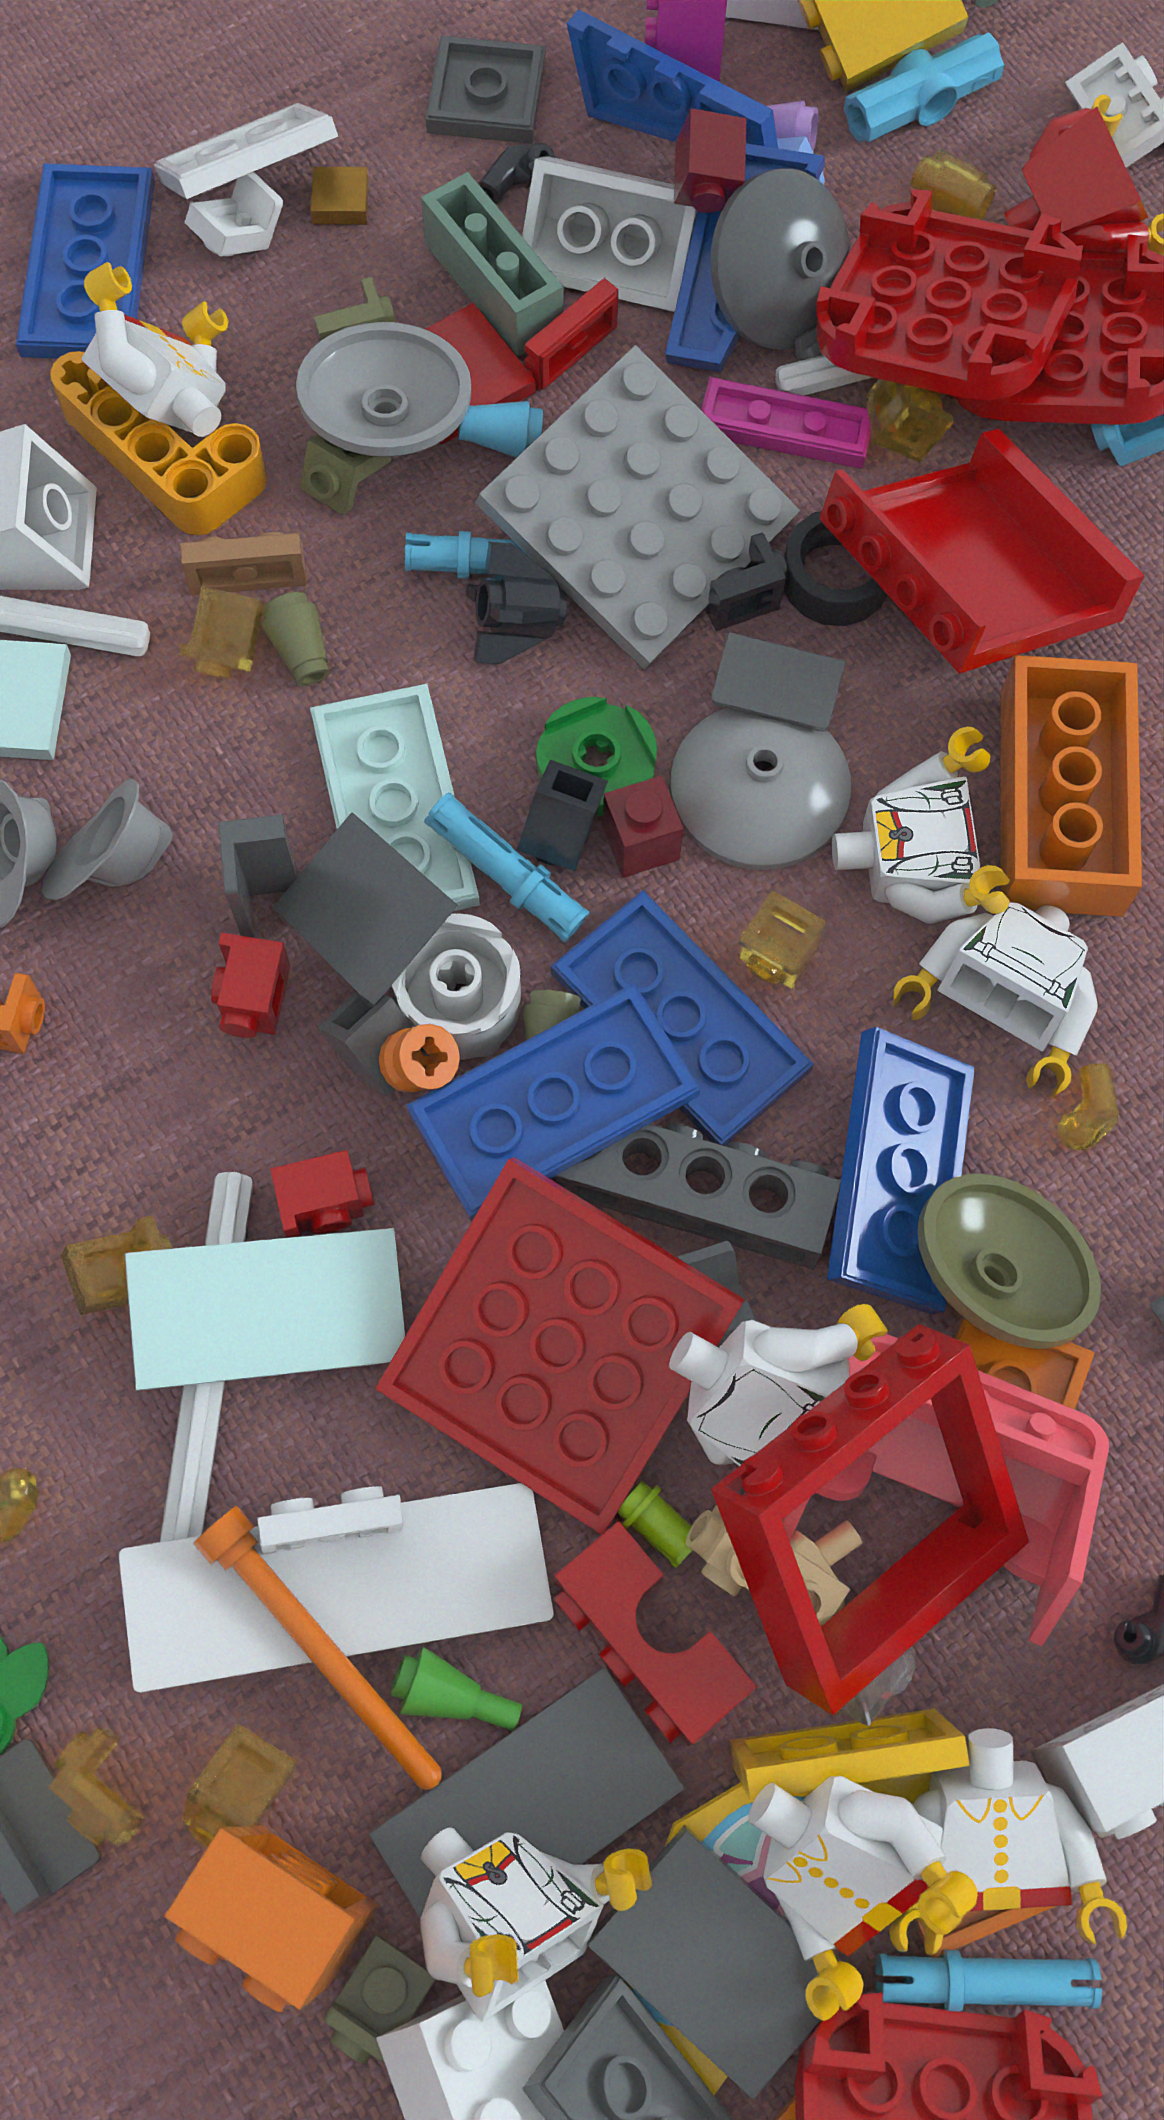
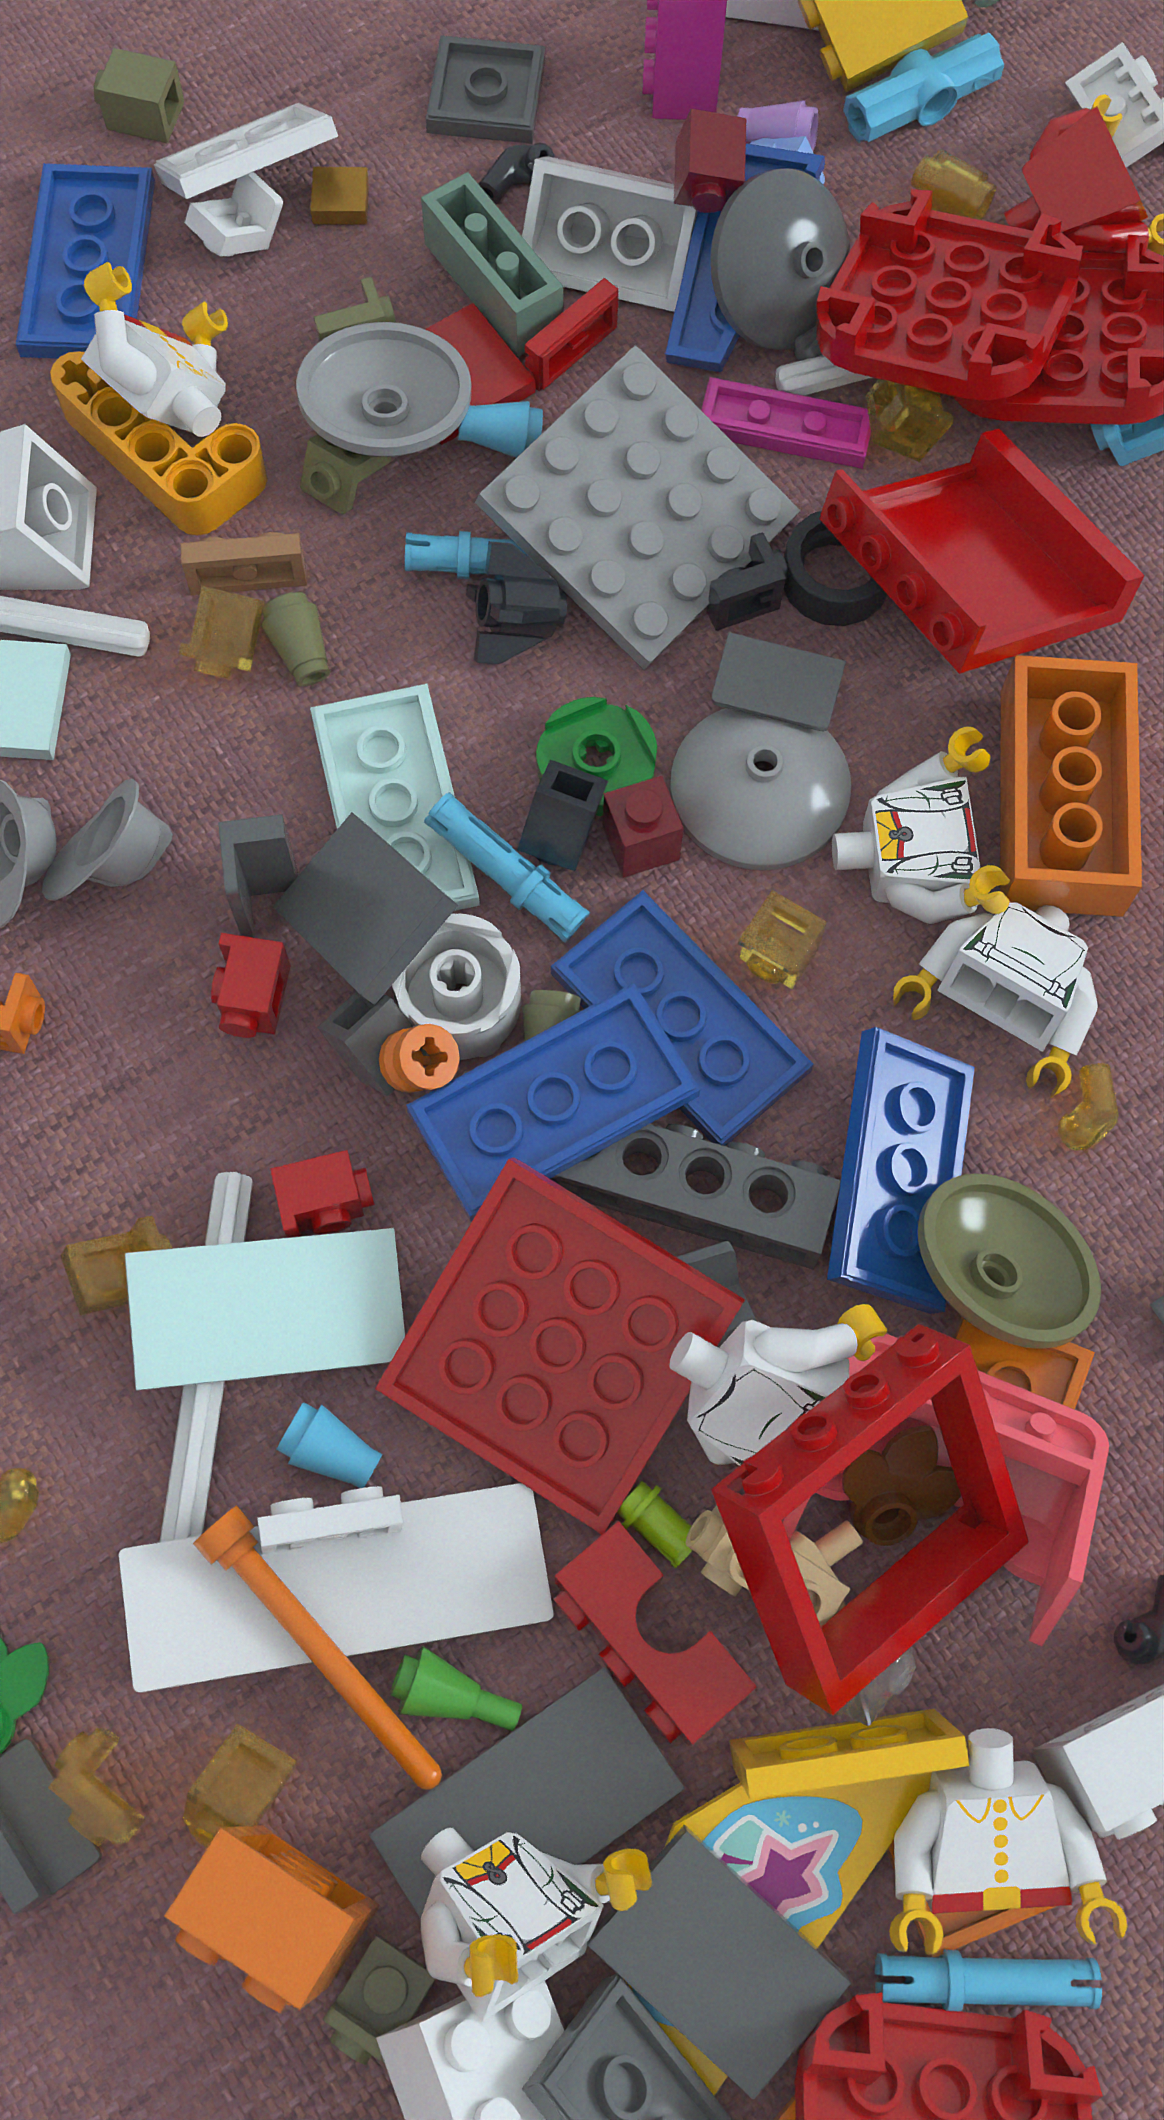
(139, 95): none -> olive brick
(328, 1447): none -> medium azure cone
(649, 90): blue wing -> none
(848, 1869): white torso -> none
(899, 1487): none -> reddish brown plate

